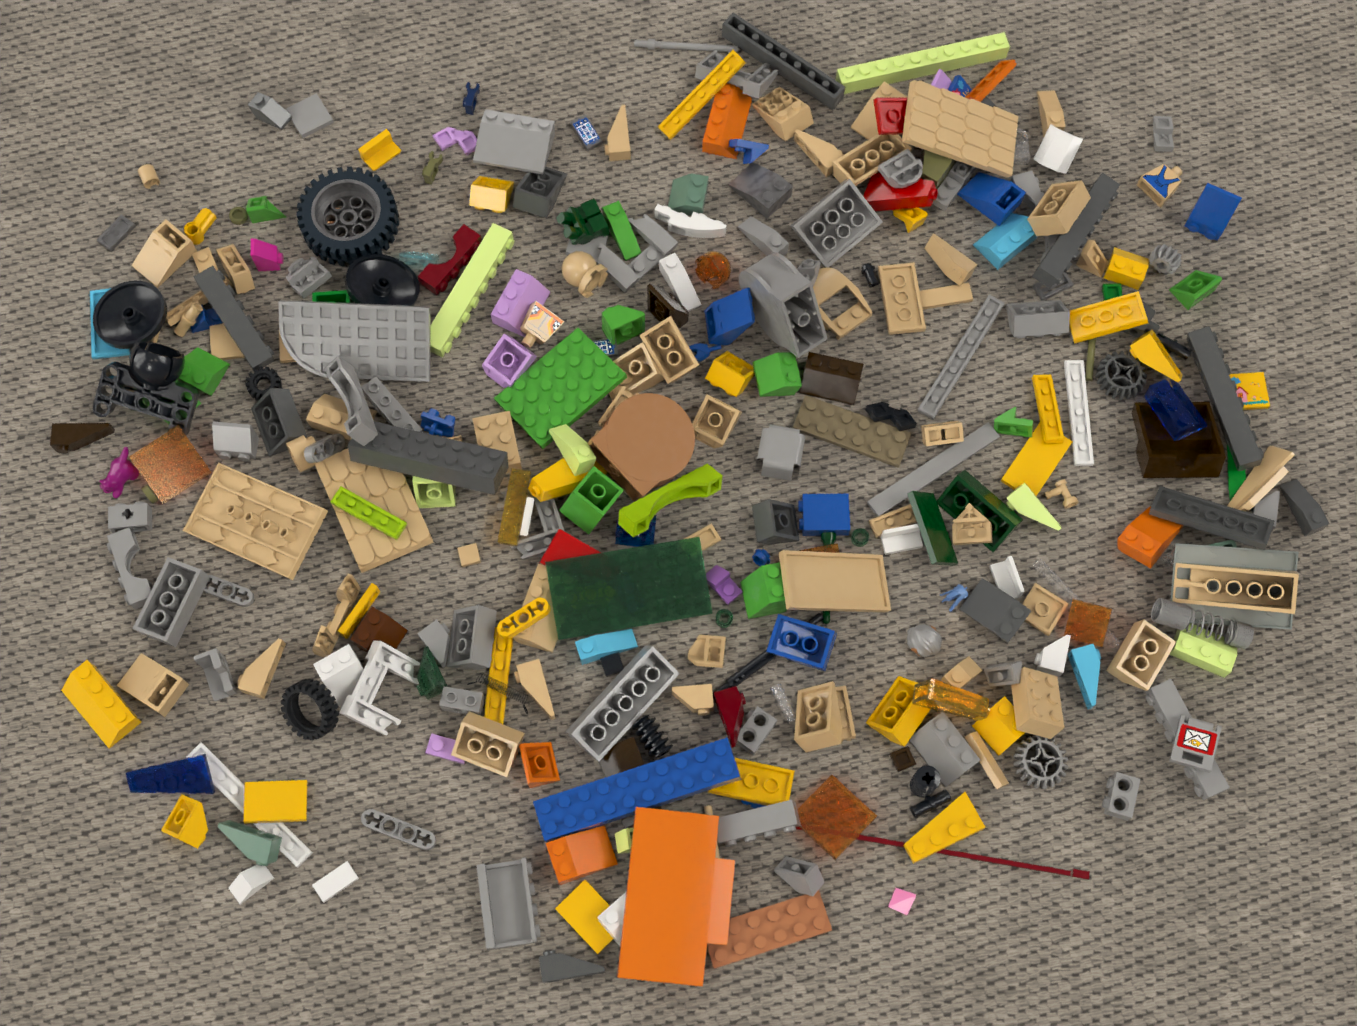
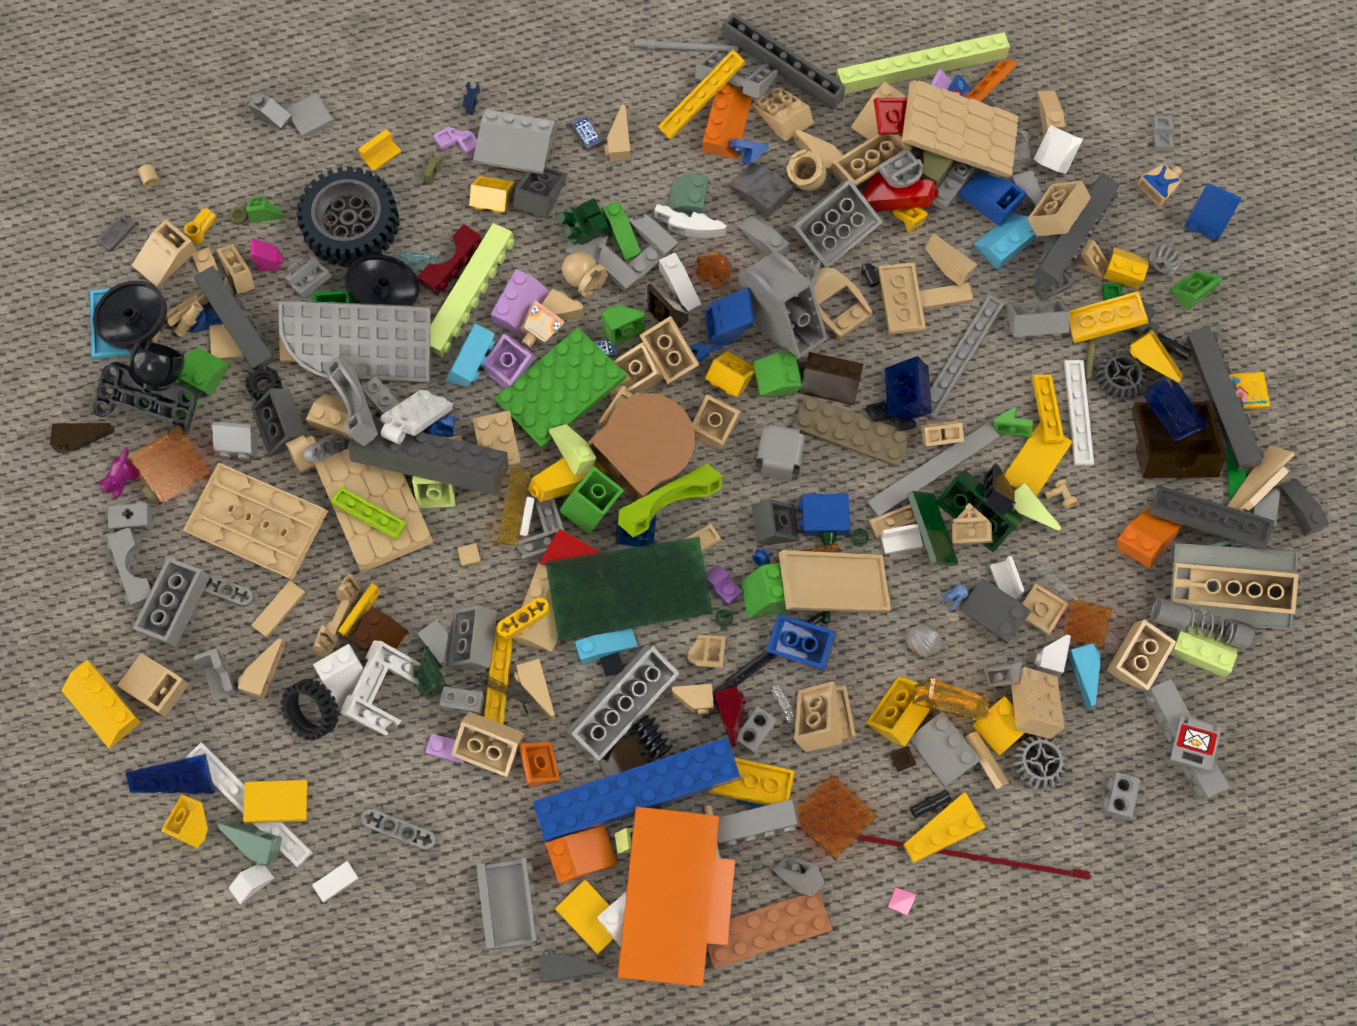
(278, 609): none -> tan tile
(413, 415): none -> white hinge
(471, 356): none -> medium azure slope
(563, 306): none -> tan slope
(806, 170): none -> tan tile
(908, 389): none -> clear blue slope
(930, 776): black piece -> none
(962, 673): tan slope -> none
(997, 491): none -> black slope

